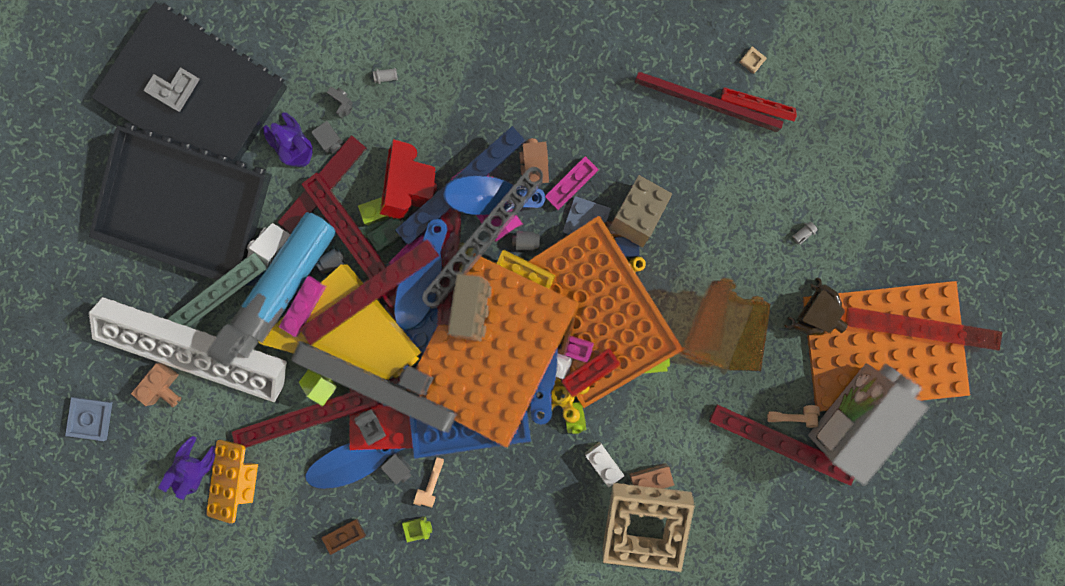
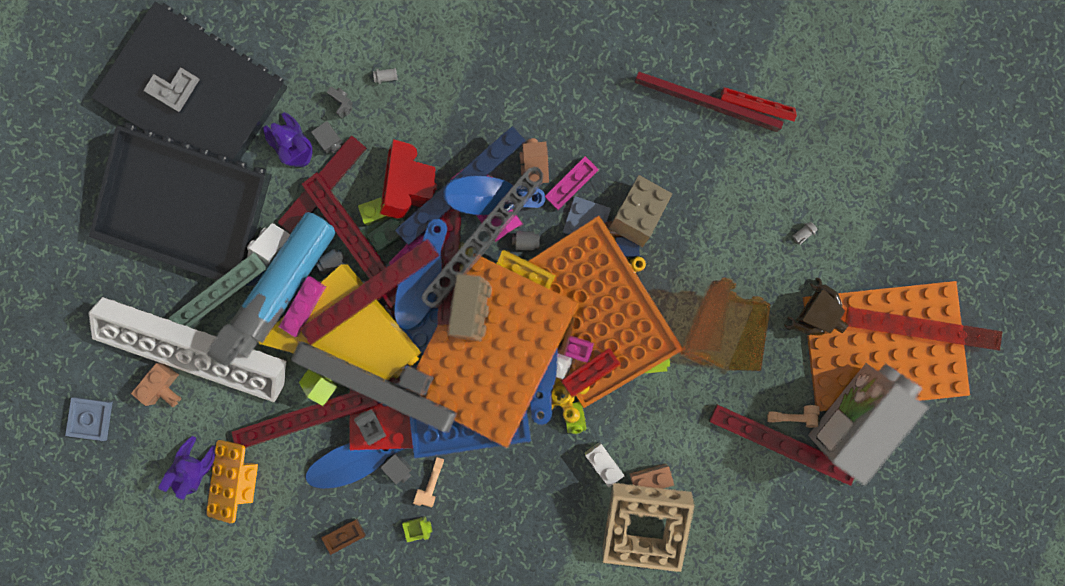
(752, 60): tan tile -> none

